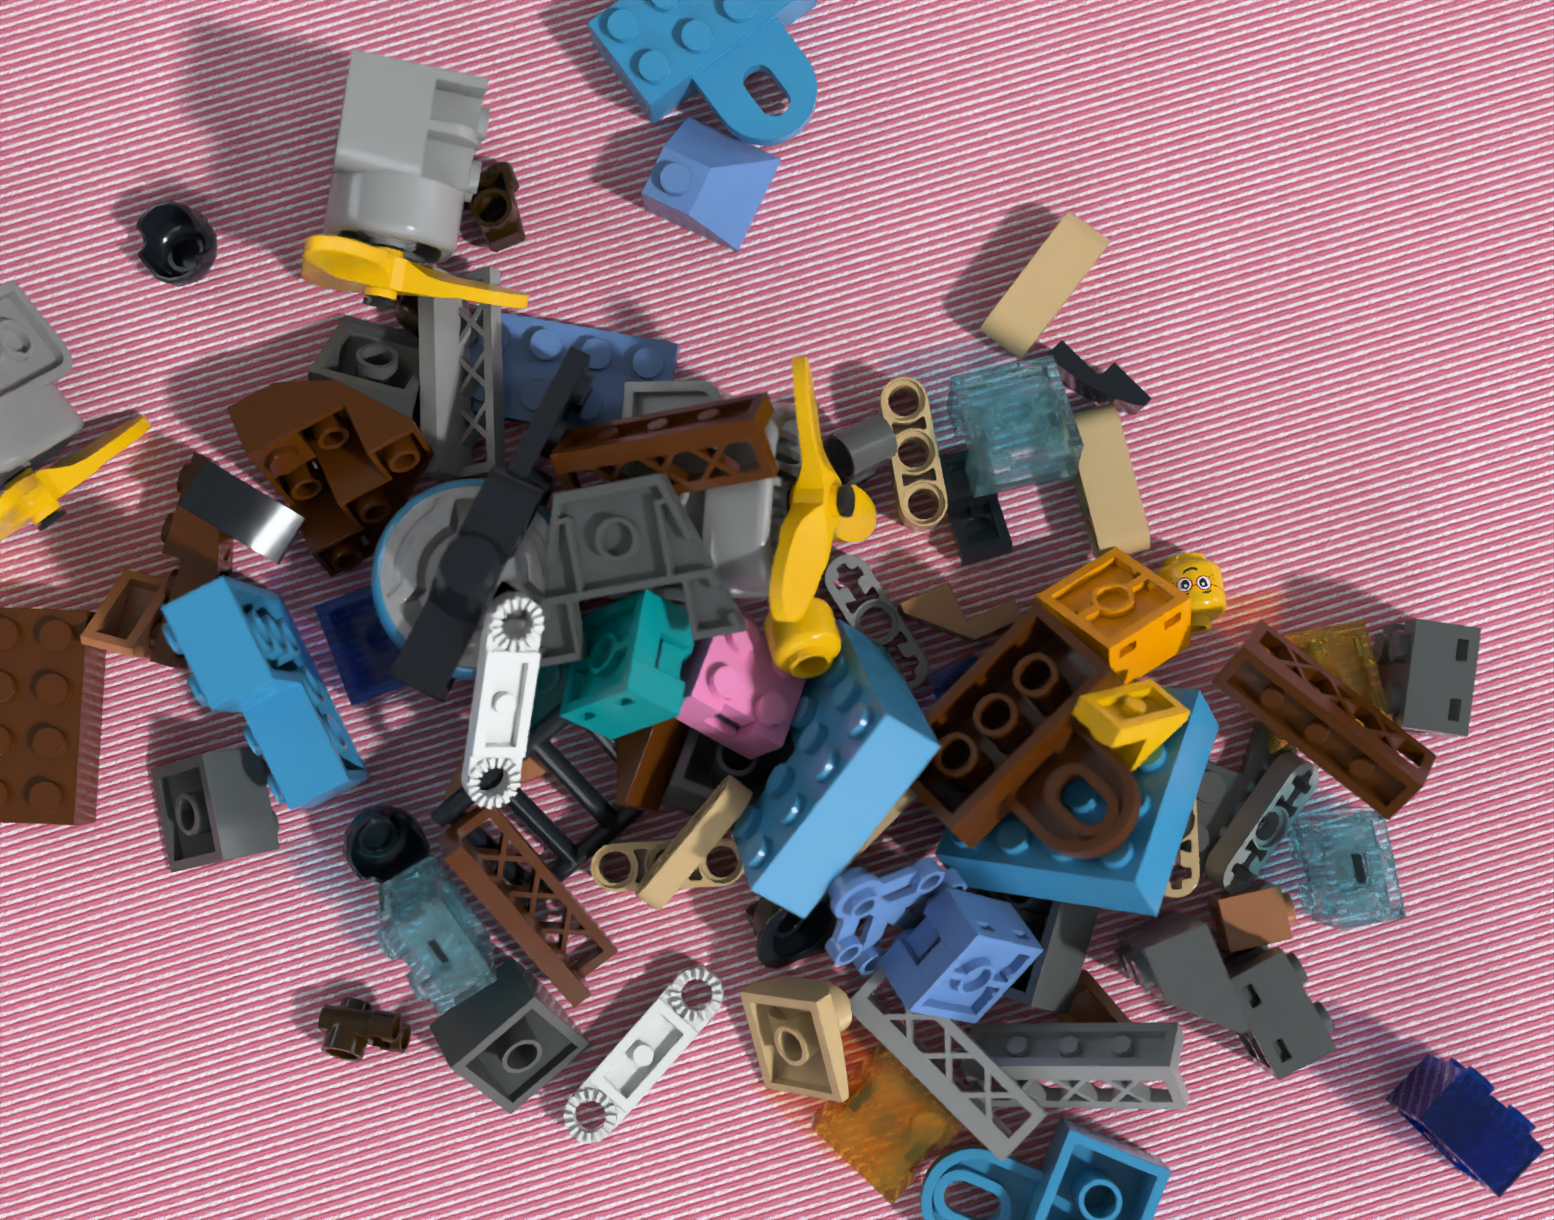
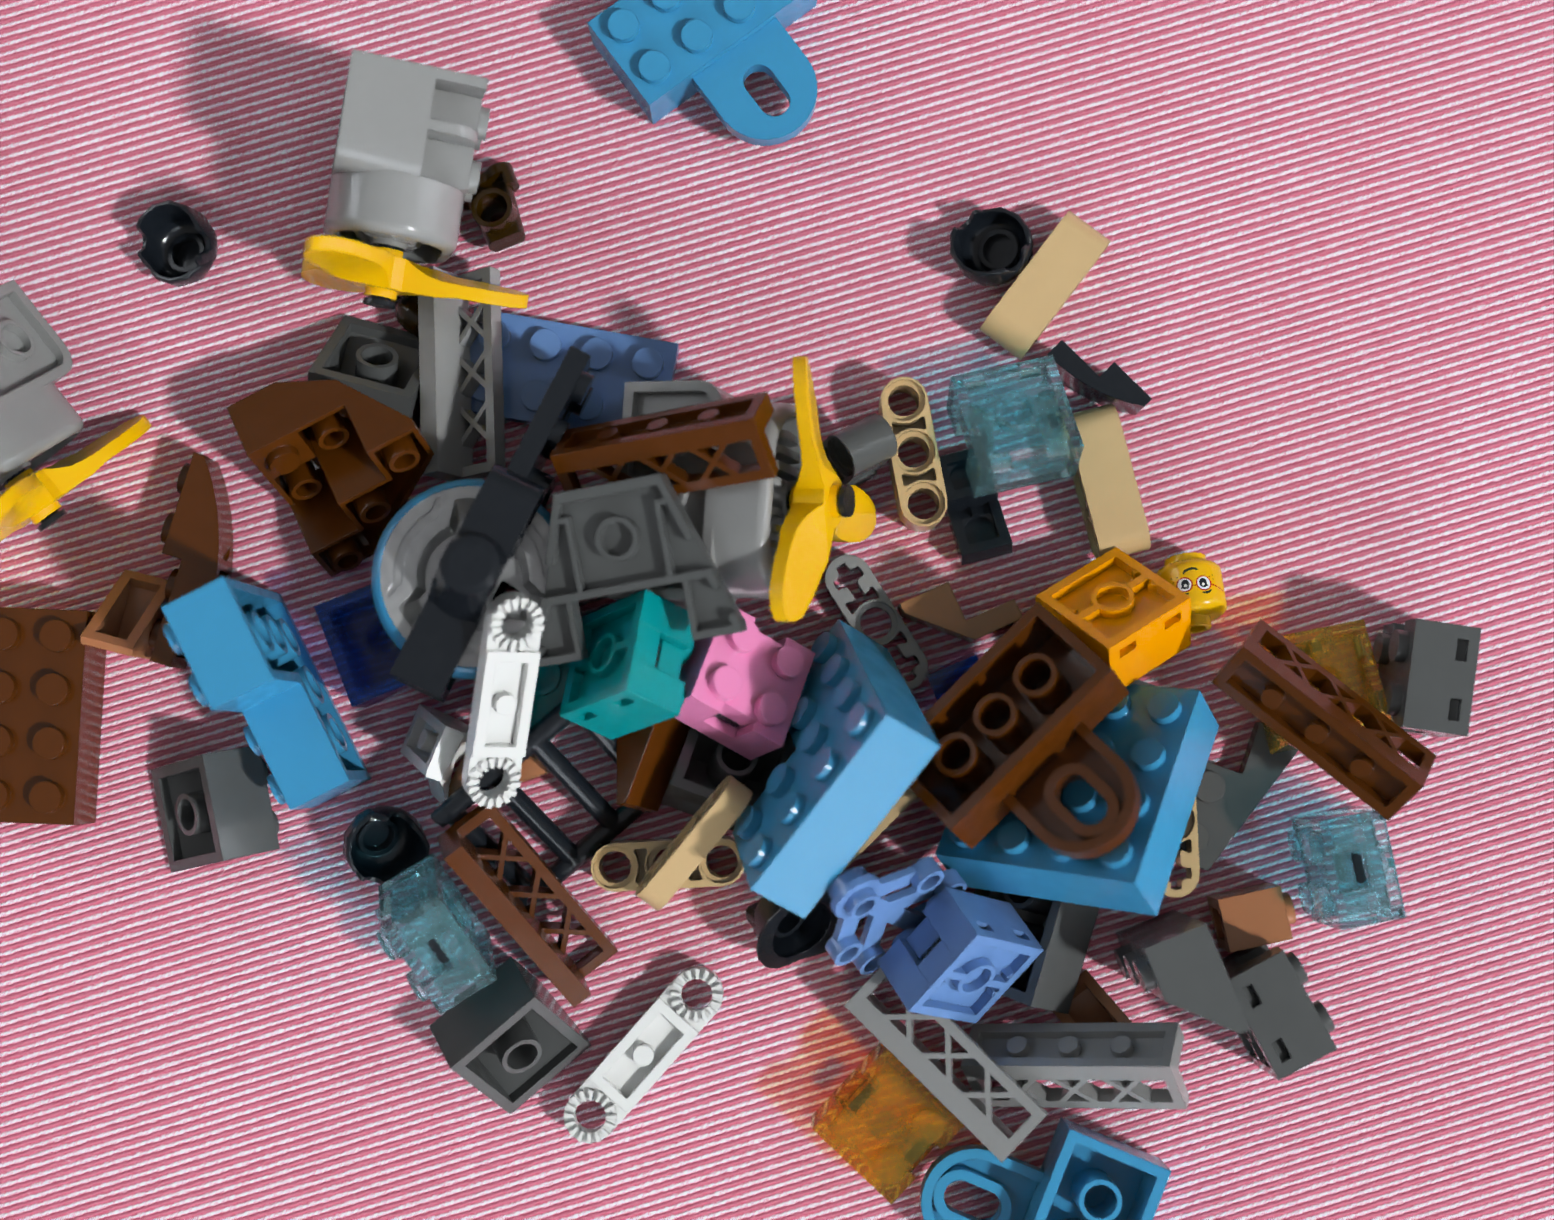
(242, 512): black slope -> none
(356, 1025): dark brown plate -> none
(434, 746): none -> white slope
(709, 183): medium blue slope -> none
(799, 1036): tan slope -> none
(807, 645): yellow head -> none
(992, 246): none -> black hair
(1131, 718): yellow slope -> none
(1244, 851): light grey beam -> none
(1466, 1123): clear blue brick -> none

